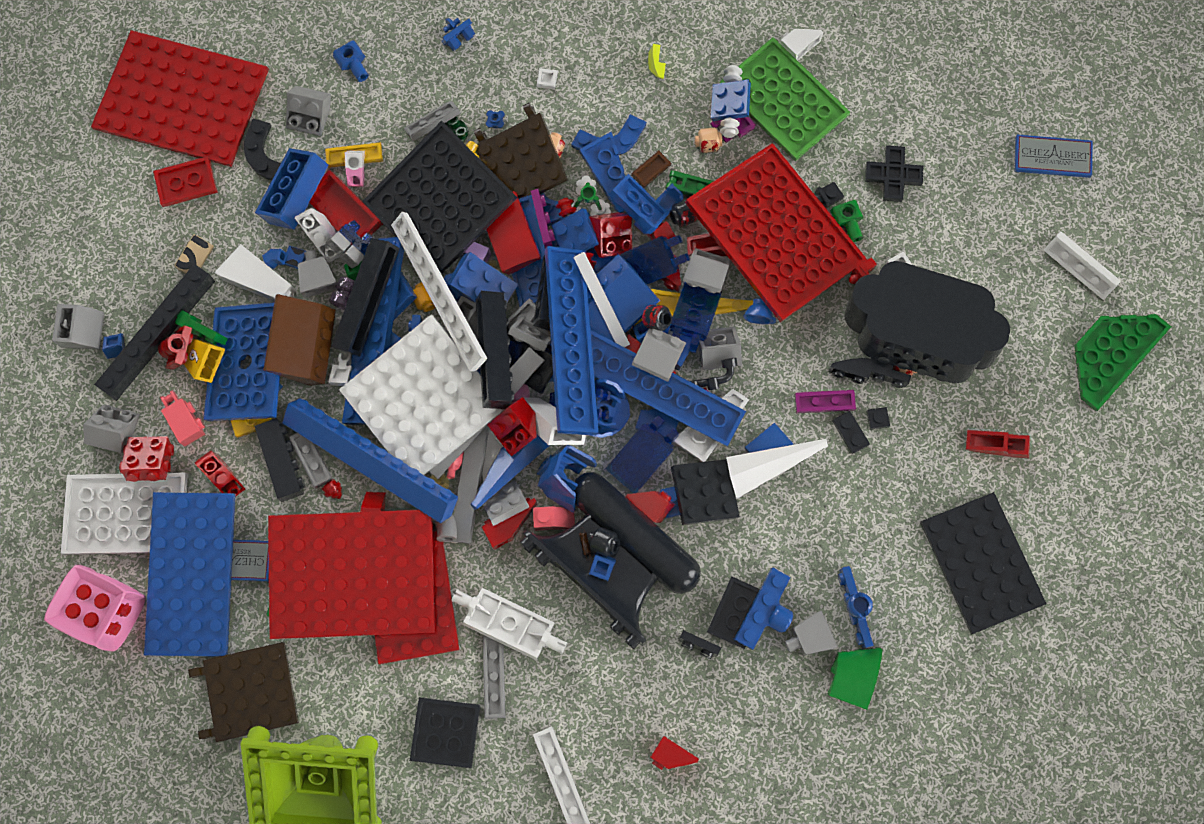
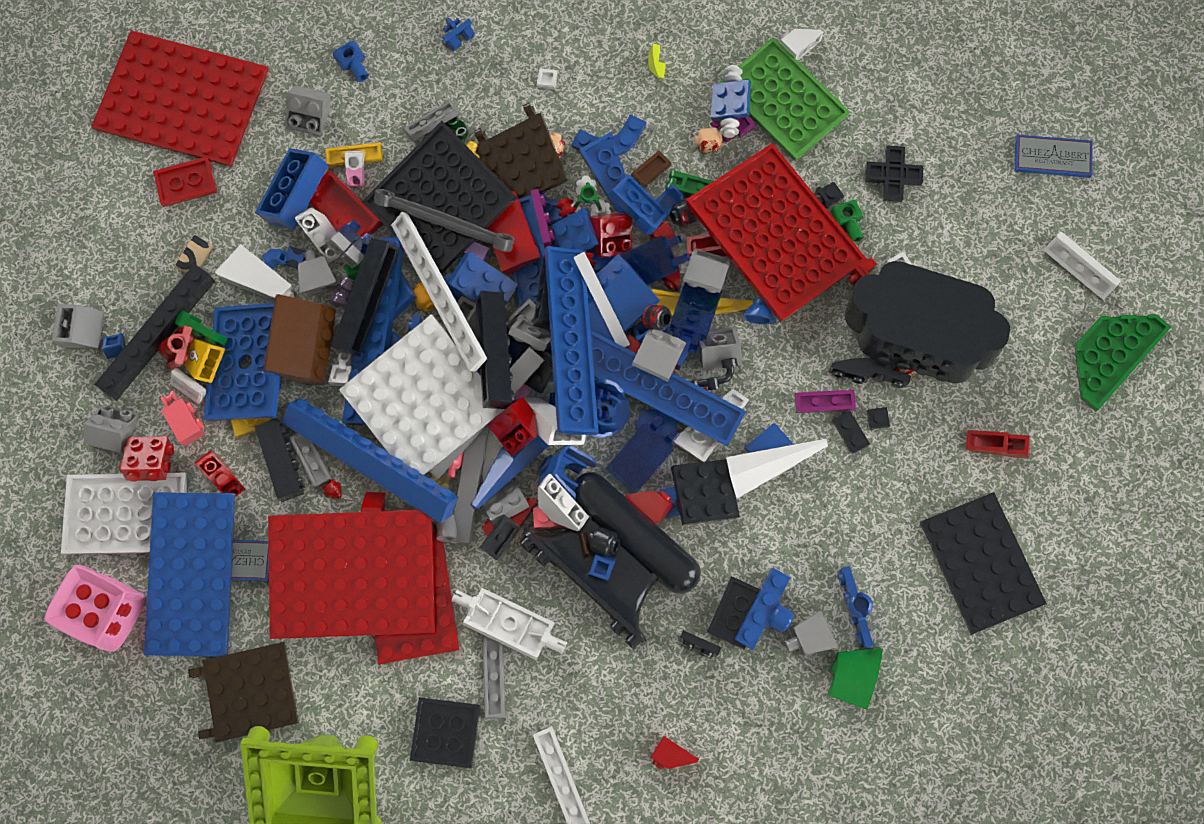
(187, 386): none -> white plate
(254, 149): black plate -> none
(495, 123): blue plate -> none
(500, 241): none -> dark grey piece
(500, 537): none -> black plate
(560, 505): none -> white slope

